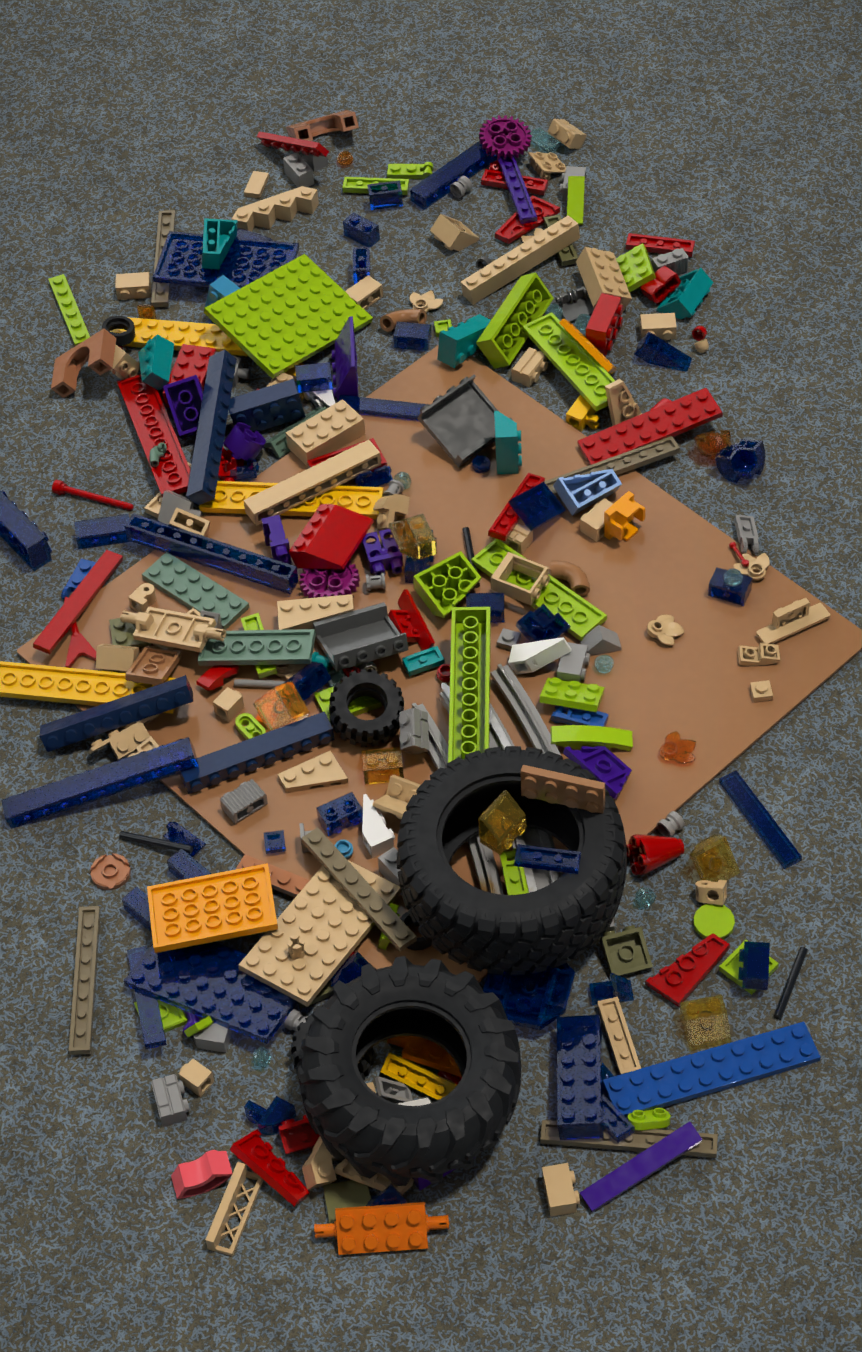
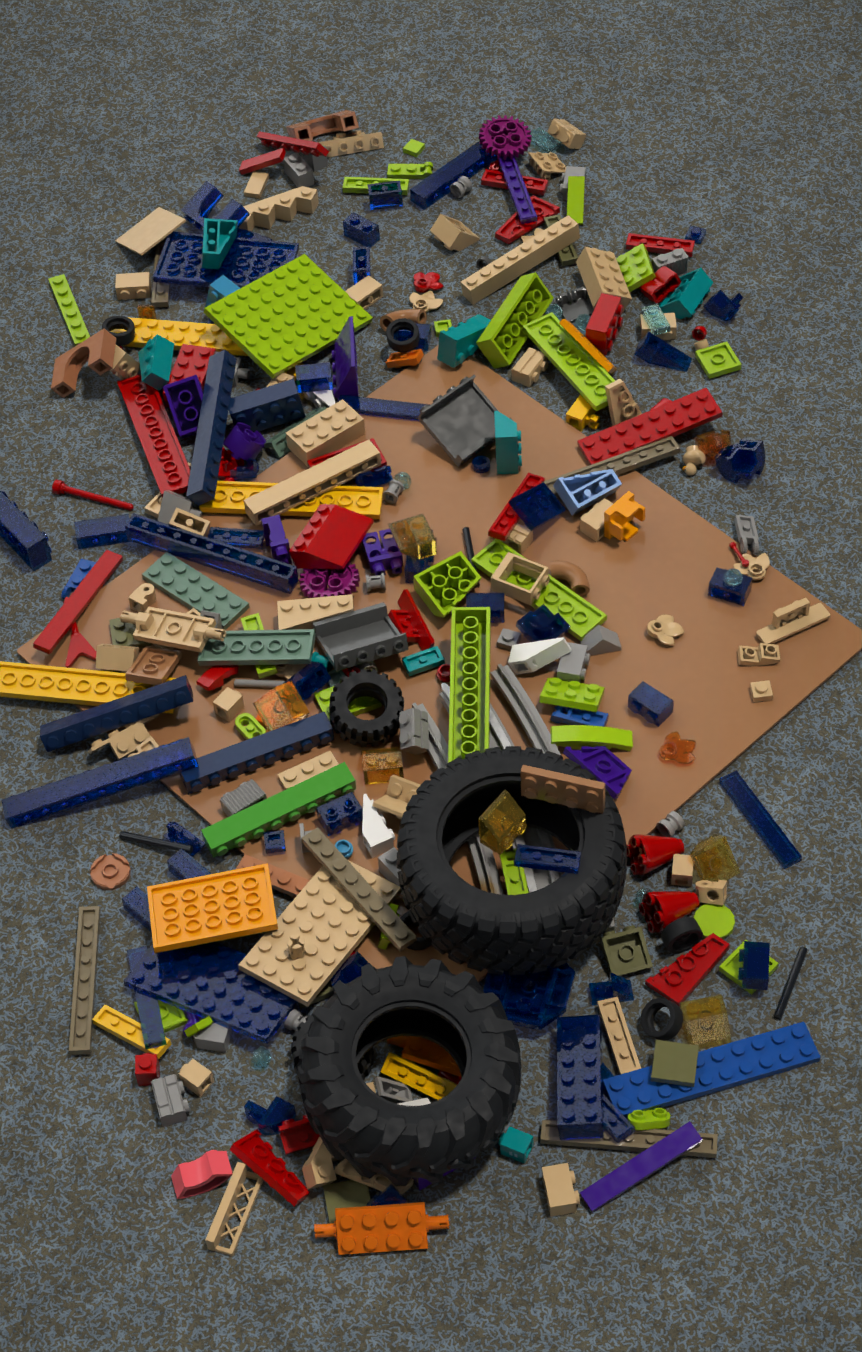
(125, 1029): none -> yellow plate
(146, 1068): none -> red brick
(150, 231): none -> tan piece
(157, 452): sand green arm -> none
(205, 200): none -> clear blue arch
(238, 537): none -> clear blue plate
(262, 161): none -> red tile
(278, 810): none -> bright green brick
(344, 158): clear orange plate -> none
(353, 143): none -> tan bracket
(389, 507): tan brick -> none
(403, 324): none -> black tyre
(404, 359): none -> orange plate
(413, 148): none -> lime tile
(429, 281): none -> red plate
(516, 1144): none -> teal brick
(604, 663): clear light blue plate -> none
(649, 1013): none -> black tyre
(650, 703): none -> clear blue brick
(655, 319): none -> clear light blue plate
(664, 907): none -> red cone
(674, 1063): none -> olive tile
(681, 935): none -> black tyre
(682, 870): none -> tan panel
(691, 458): none -> tan animal
(696, 234): none -> clear blue plate
(718, 360): none -> lime plate
(722, 307): none -> clear blue brick

